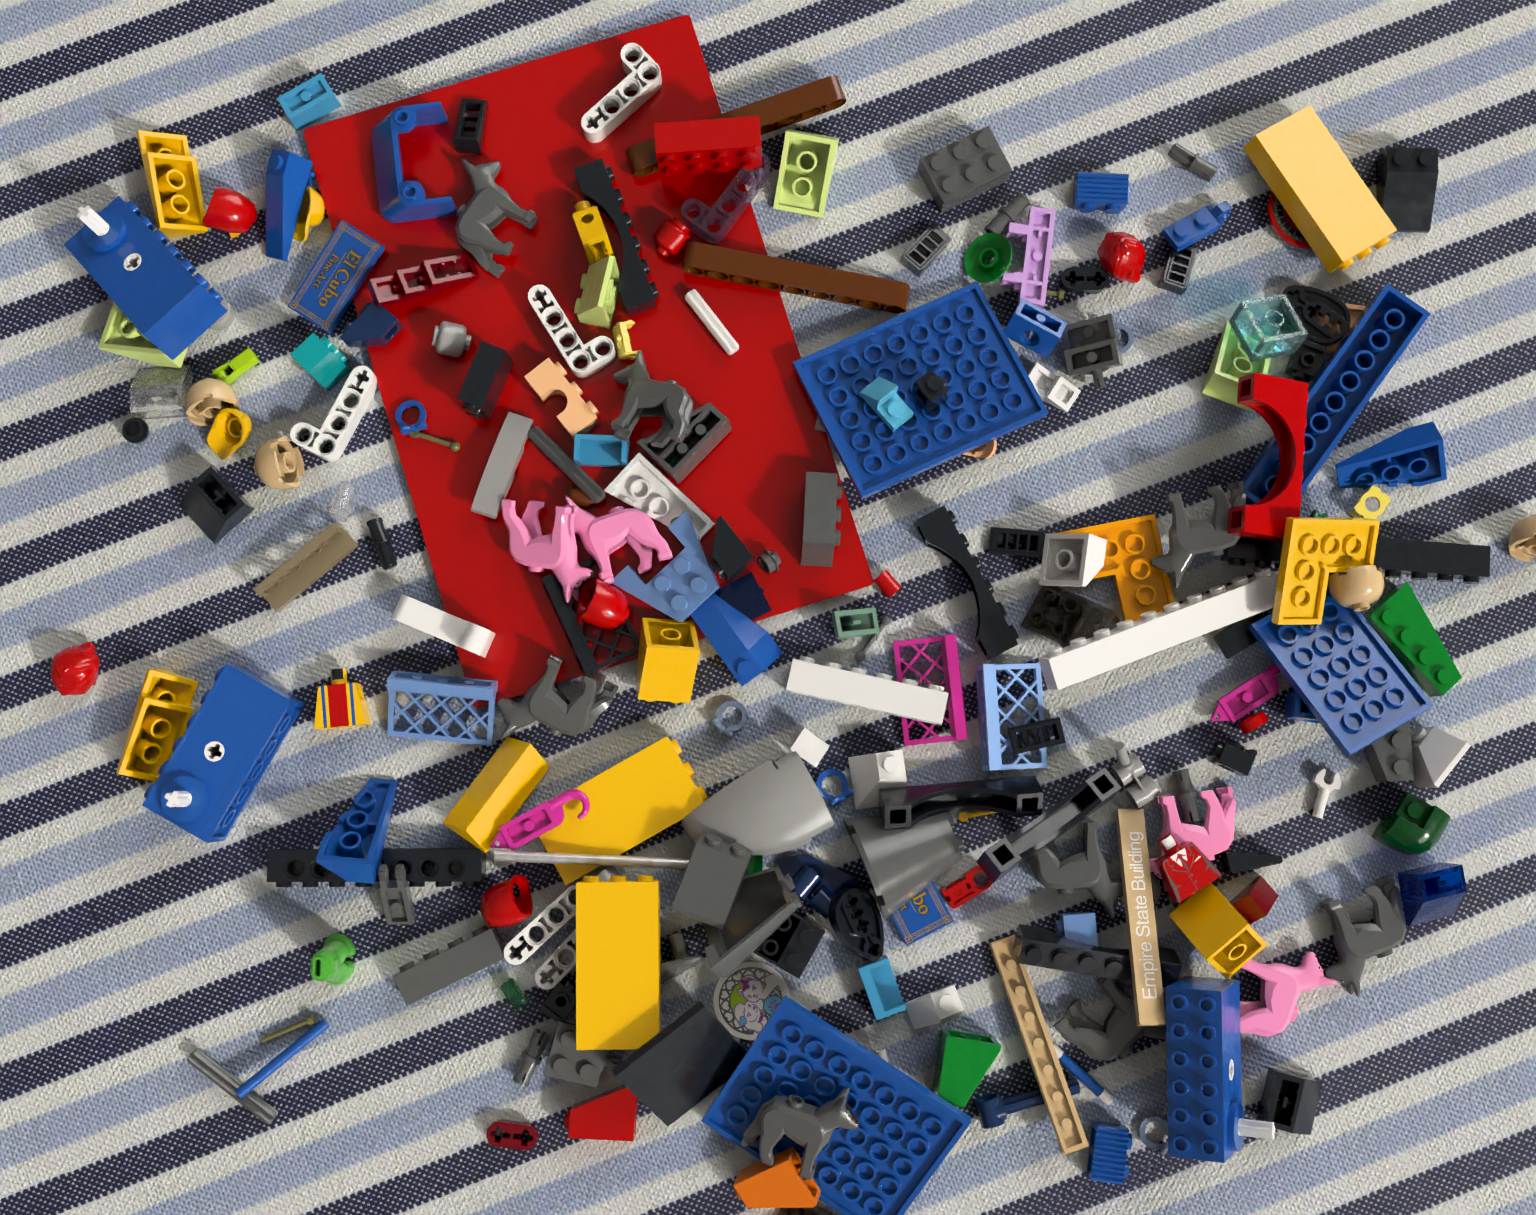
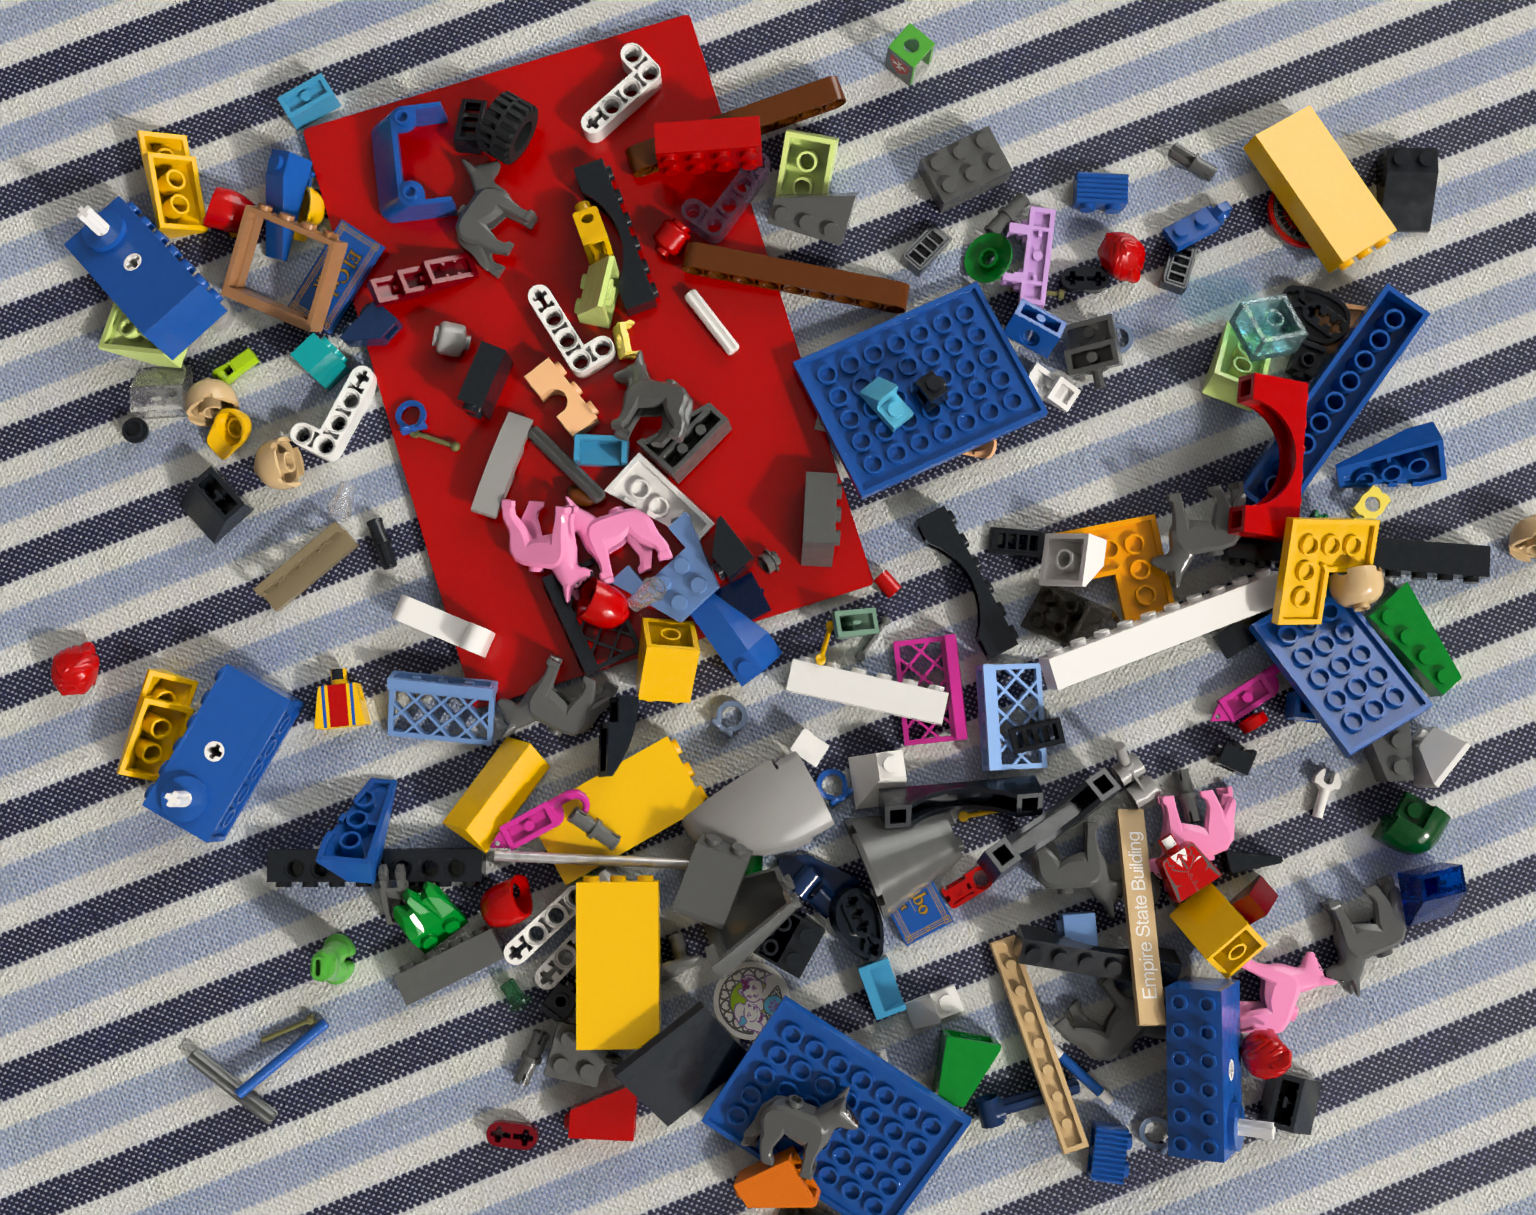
(243, 255): none -> medium nougat window
(428, 917): none -> green plate
(507, 127): none -> black tyre
(594, 828): none -> dark grey pin
(616, 734): none -> black slope
(647, 593): none -> clear cone
(814, 215): none -> dark grey wedge
(820, 659): none -> yellow hinge
(903, 62): none -> bright green piece
(1265, 1054): none -> red hair

